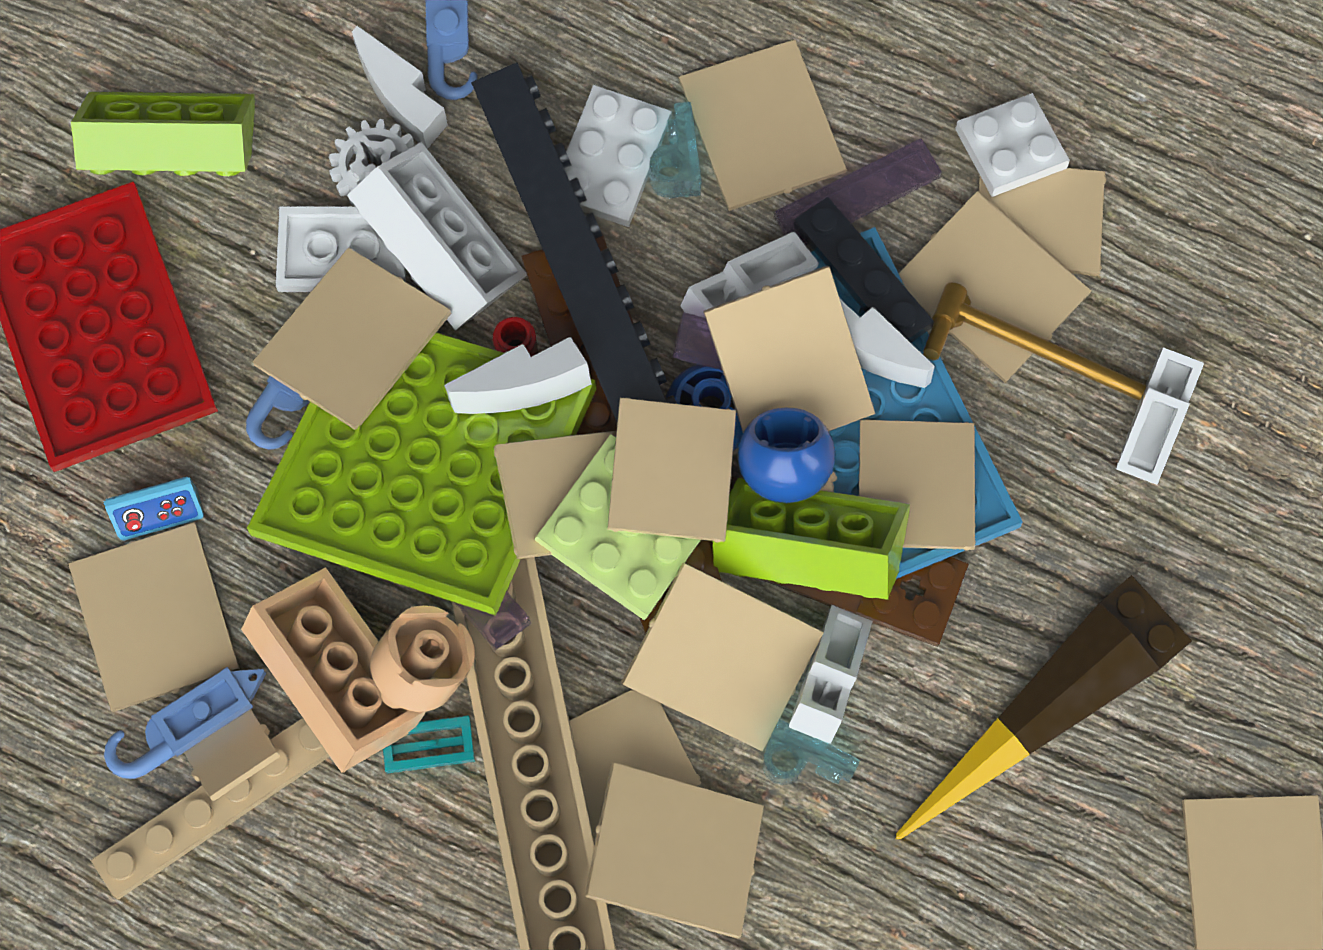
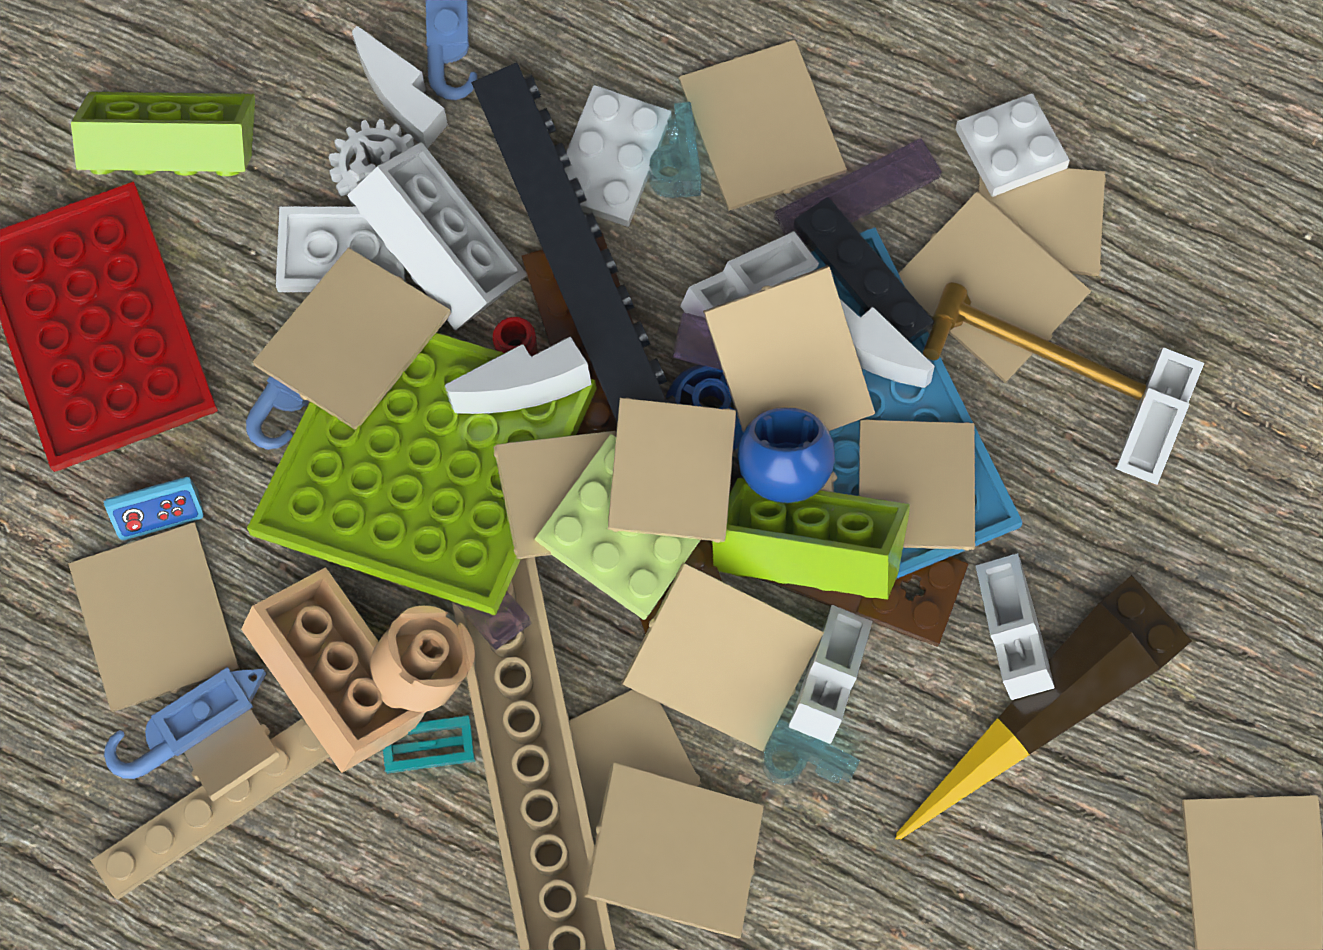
(1014, 627): none -> white slope

